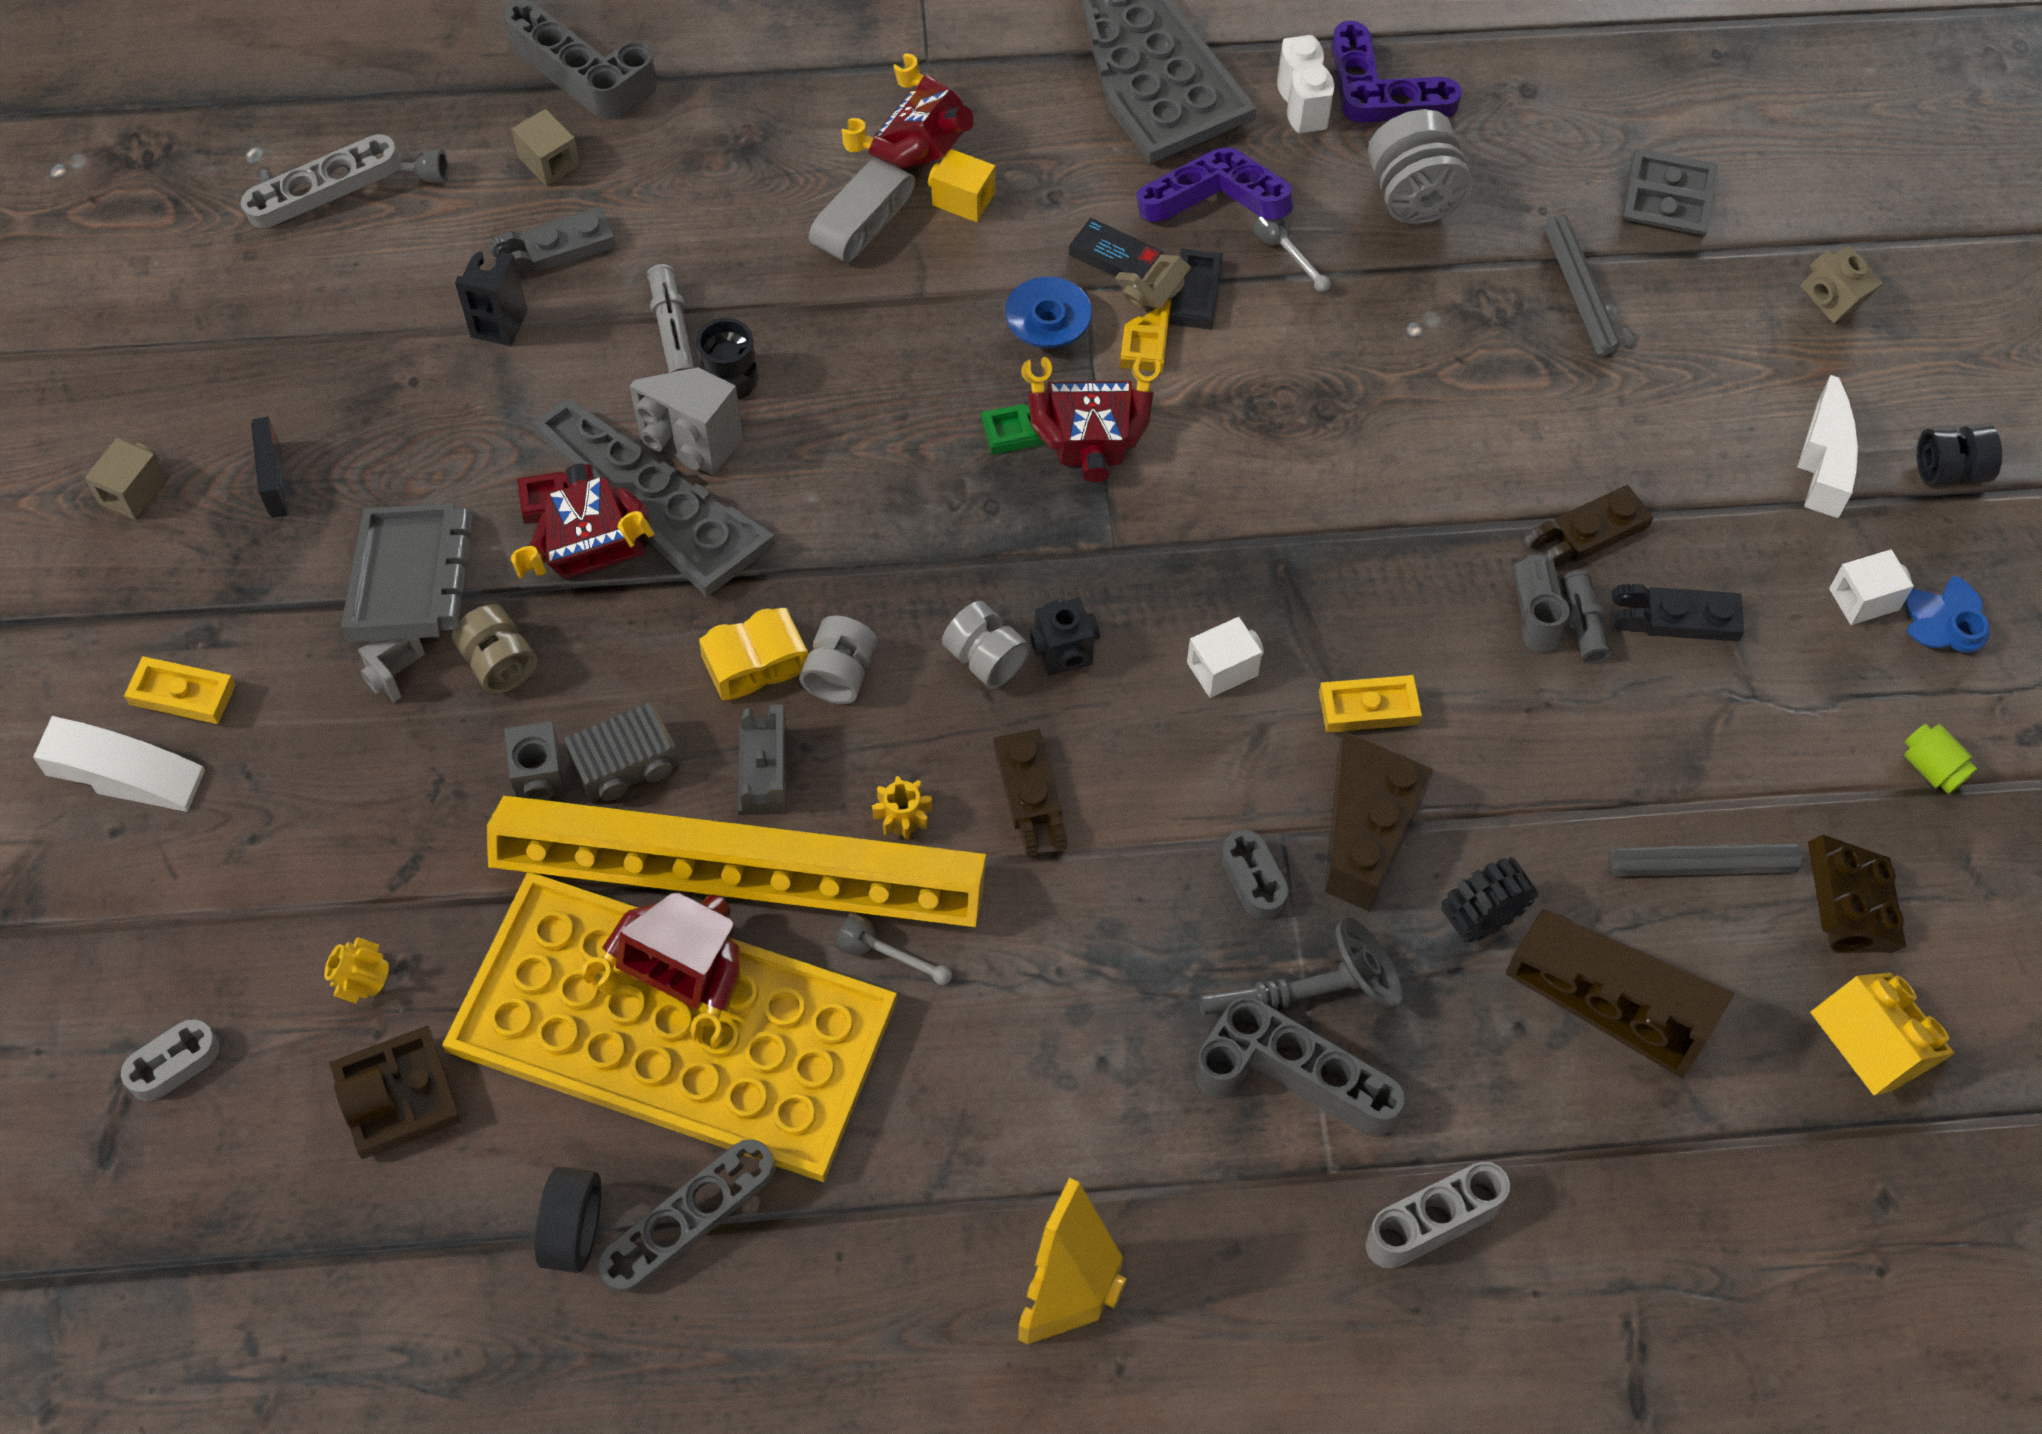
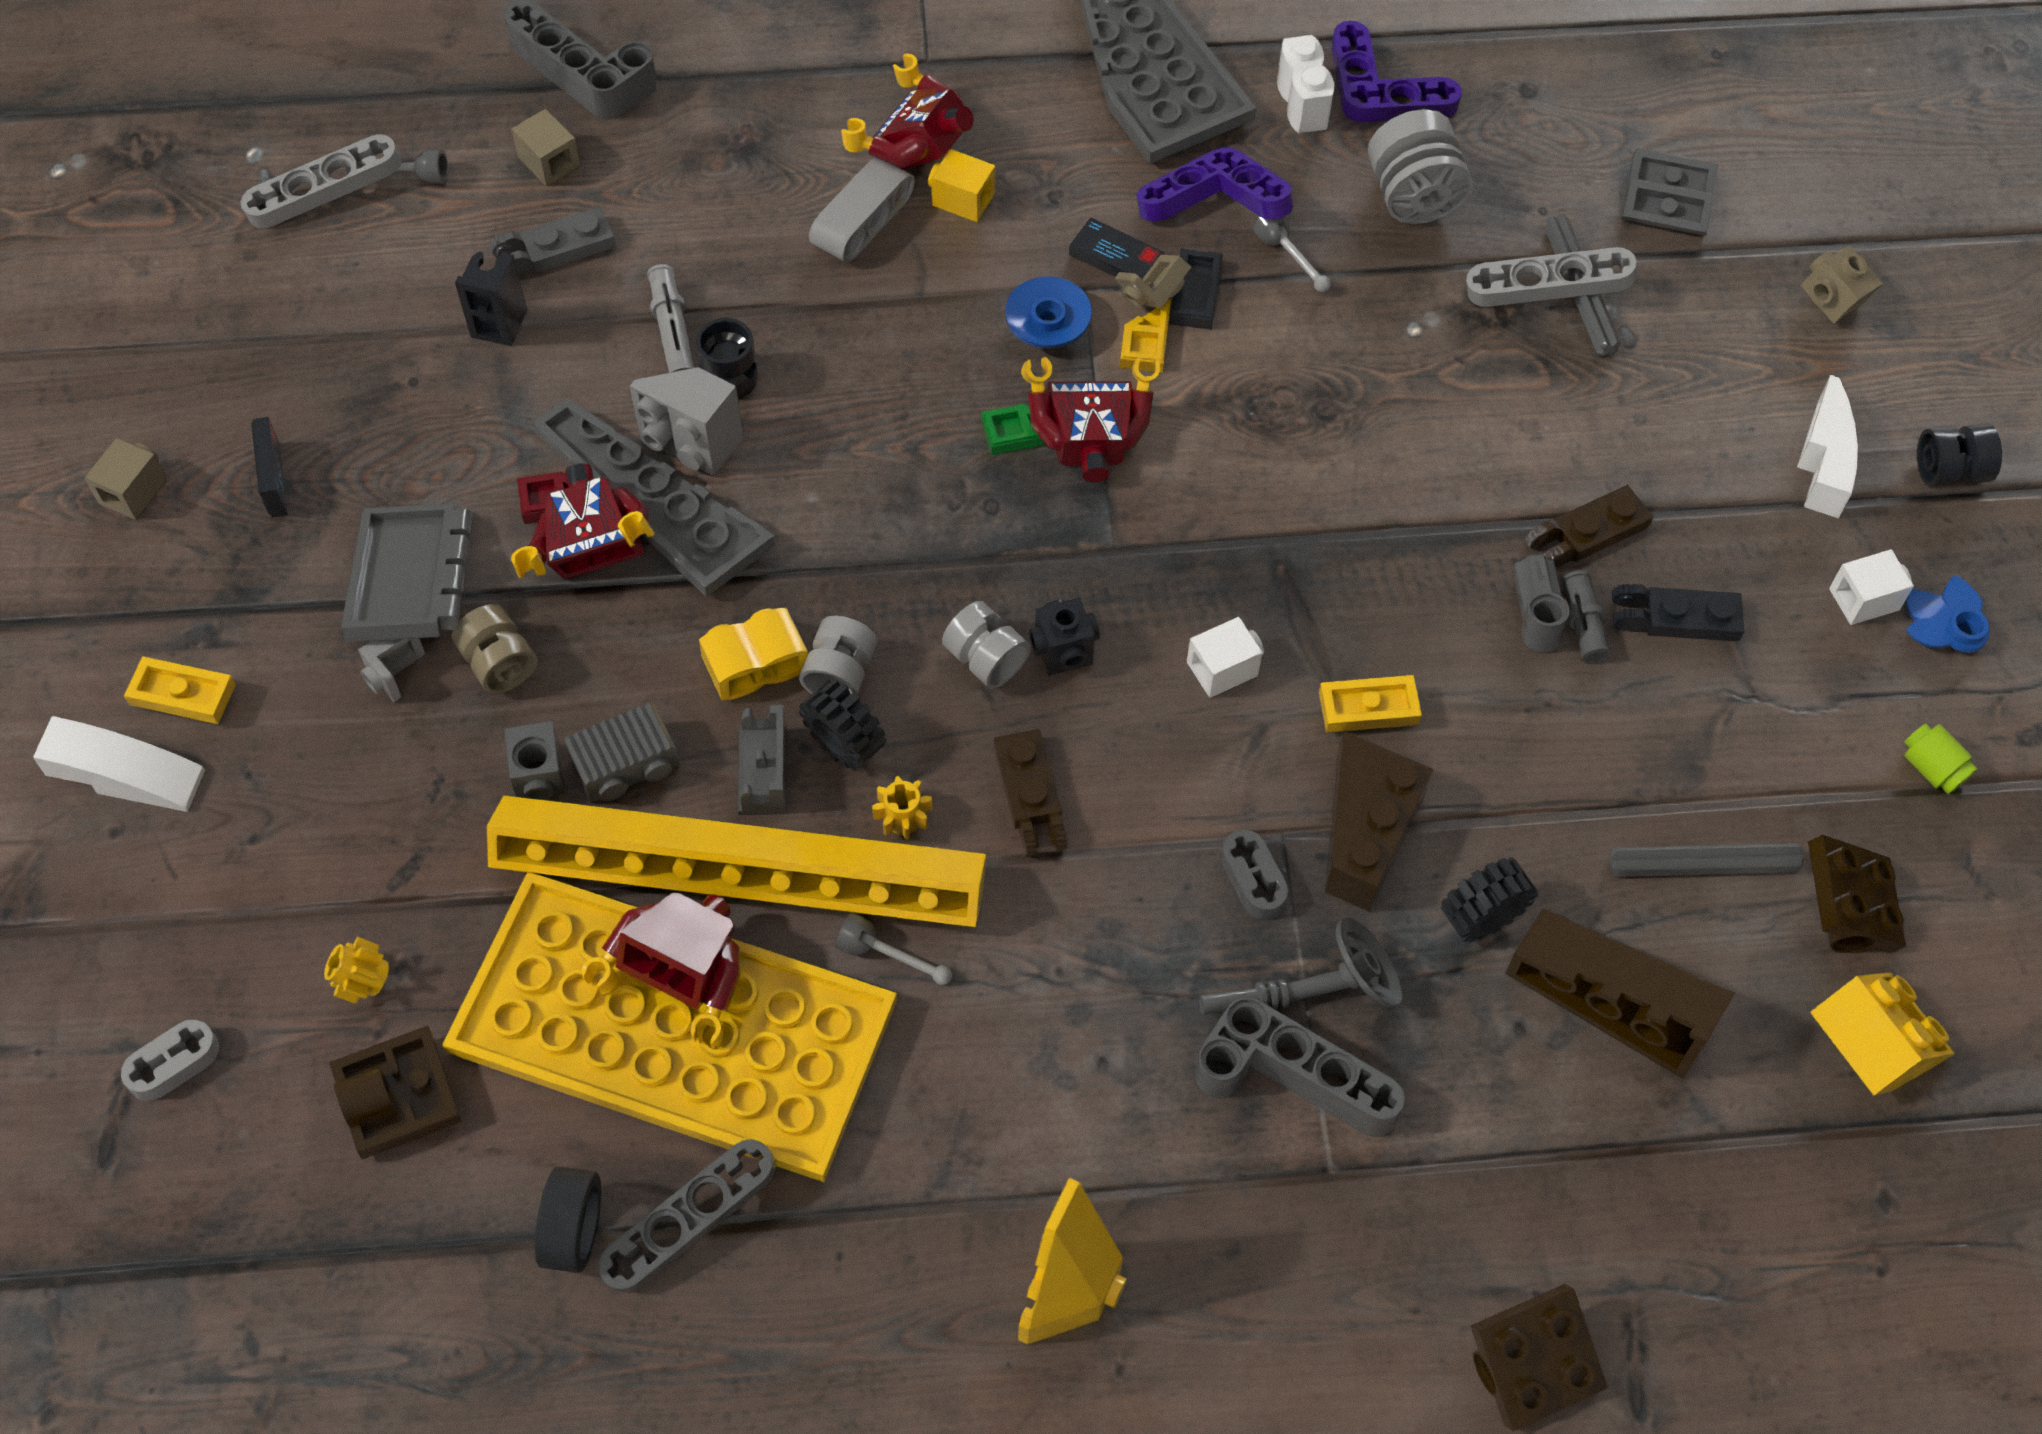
(842, 724): none -> black tyre
(1449, 1194): light grey beam -> none
(1537, 1357): none -> dark brown plate
(1552, 283): none -> light grey beam

